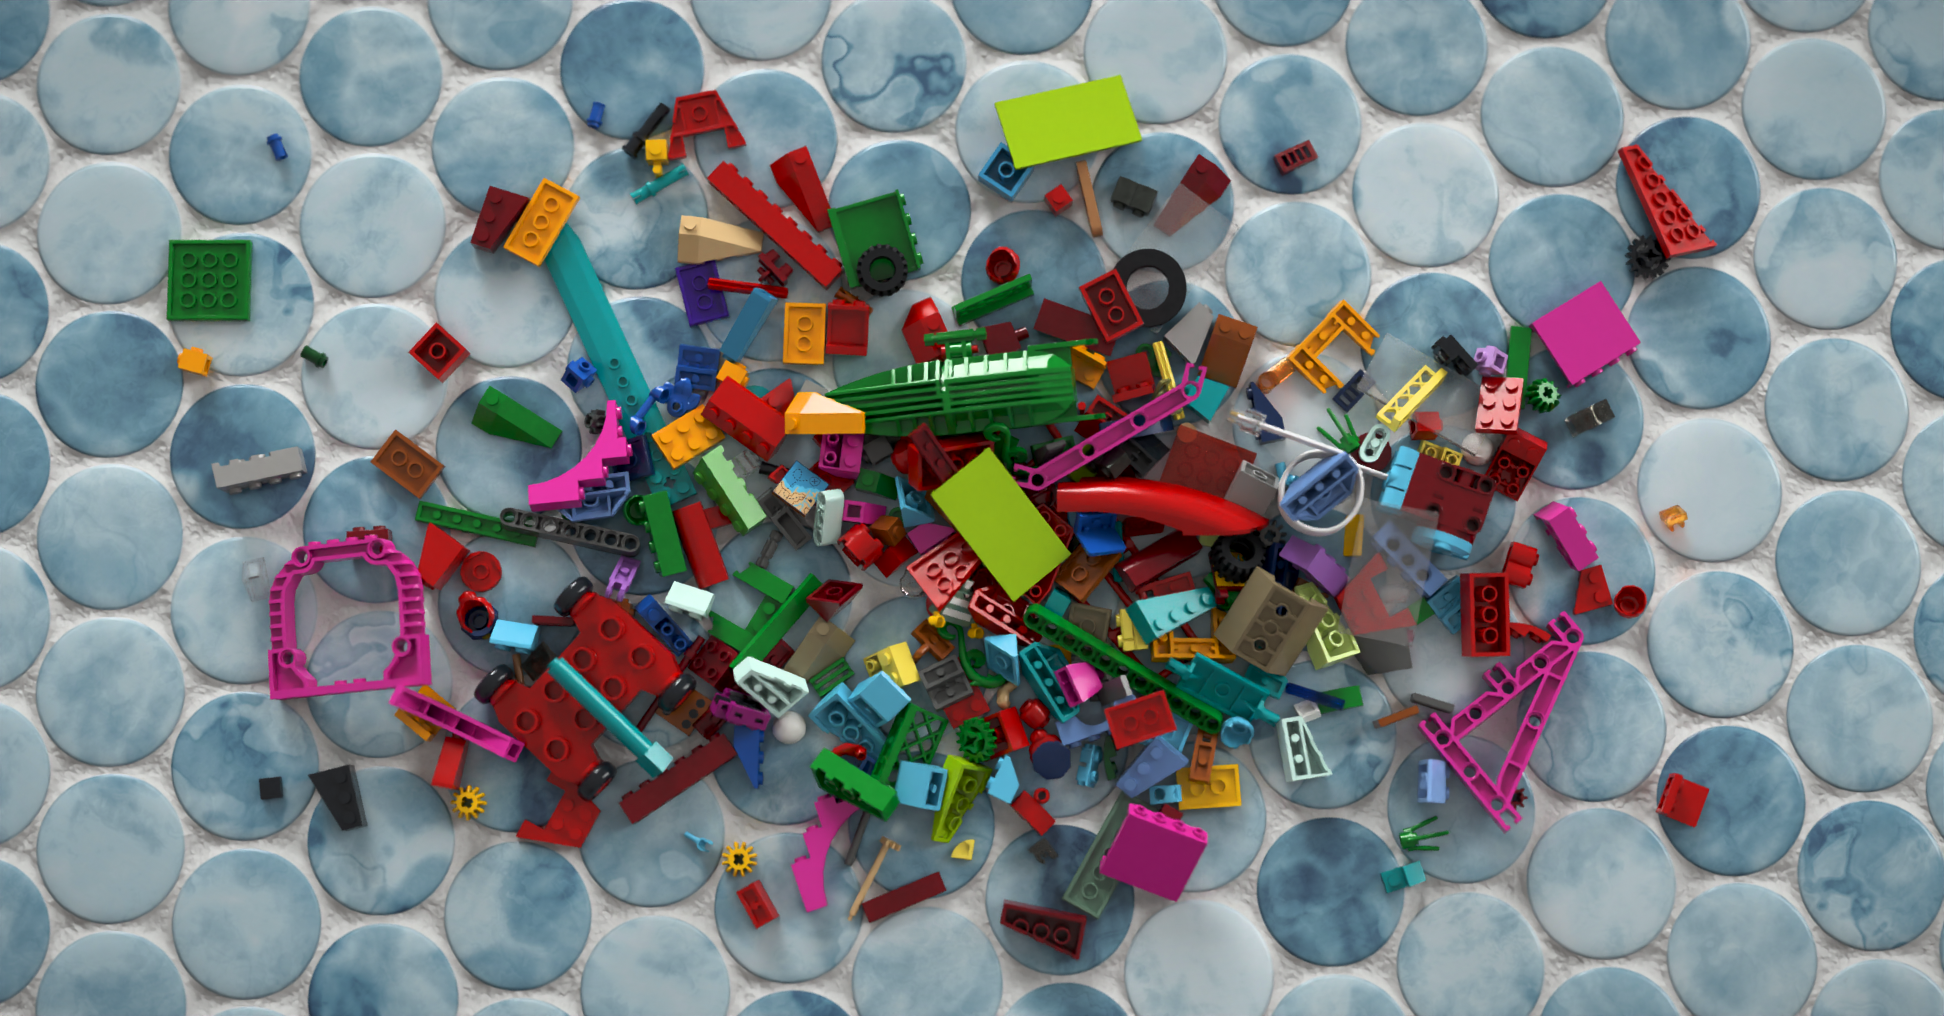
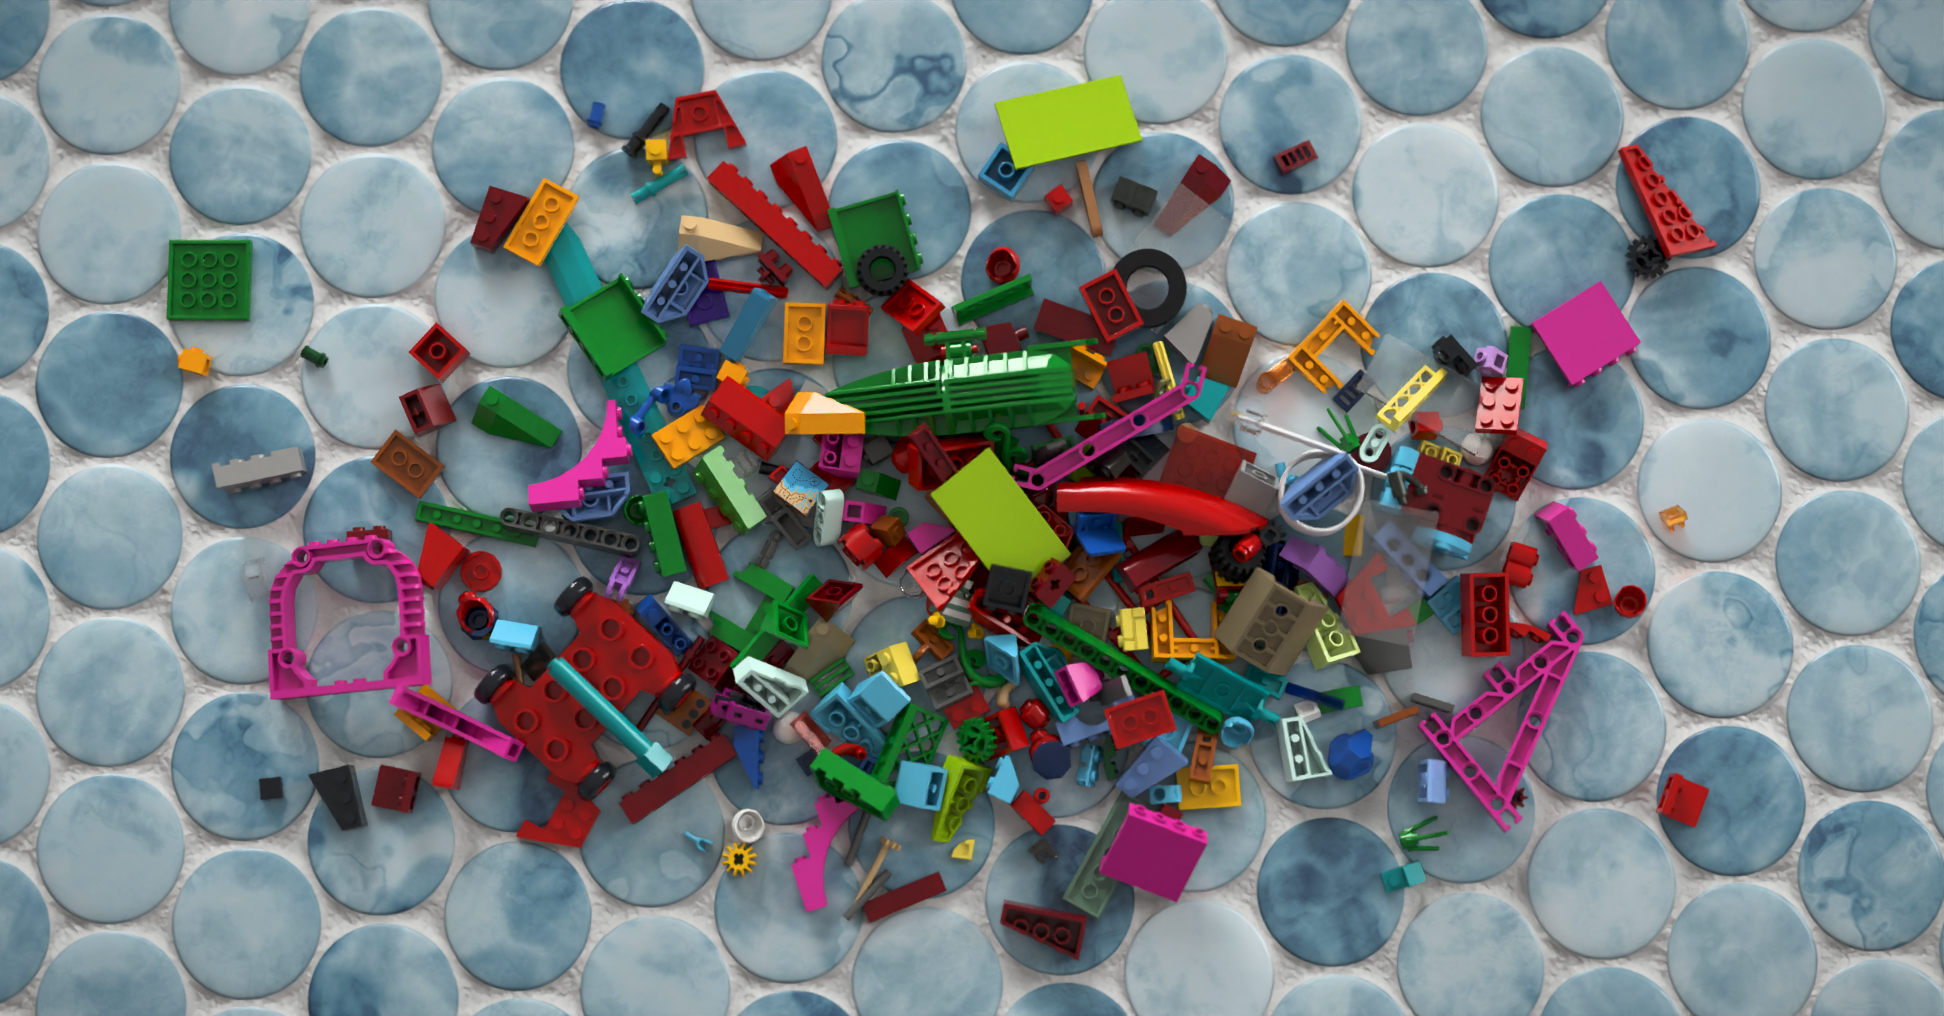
(277, 147): blue pin -> none
(396, 789): none -> dark red bracket
(427, 409): none -> dark red slope
(467, 810): yellow gear -> none
(553, 621): dark red tile -> none
(579, 375): blue brick -> none
(595, 421): dark grey gear -> none
(612, 328): none -> green panel
(641, 461): dark blue tile -> none
(677, 286): none -> medium blue wedge
(747, 825): none -> white piece
(757, 904): red hinge -> none
(787, 624): none -> green slope
(806, 760): none -> dark blue tile
(810, 732): none -> clear red slope
(867, 895): none -> dark grey bar
(913, 307): none -> red plate
(913, 505): medium azure slope -> none
(1006, 589): none -> black plate
(1051, 582): none -> dark red brick
(1169, 612): teal wedge -> none
(1247, 547): none -> red brick
(1262, 405): dark blue slope -> none
(1351, 755): none -> blue helmet
(1398, 488): none -> pearl dark grey plant
(1543, 395): green gear -> none
(1589, 418): clear smoke brick -> none

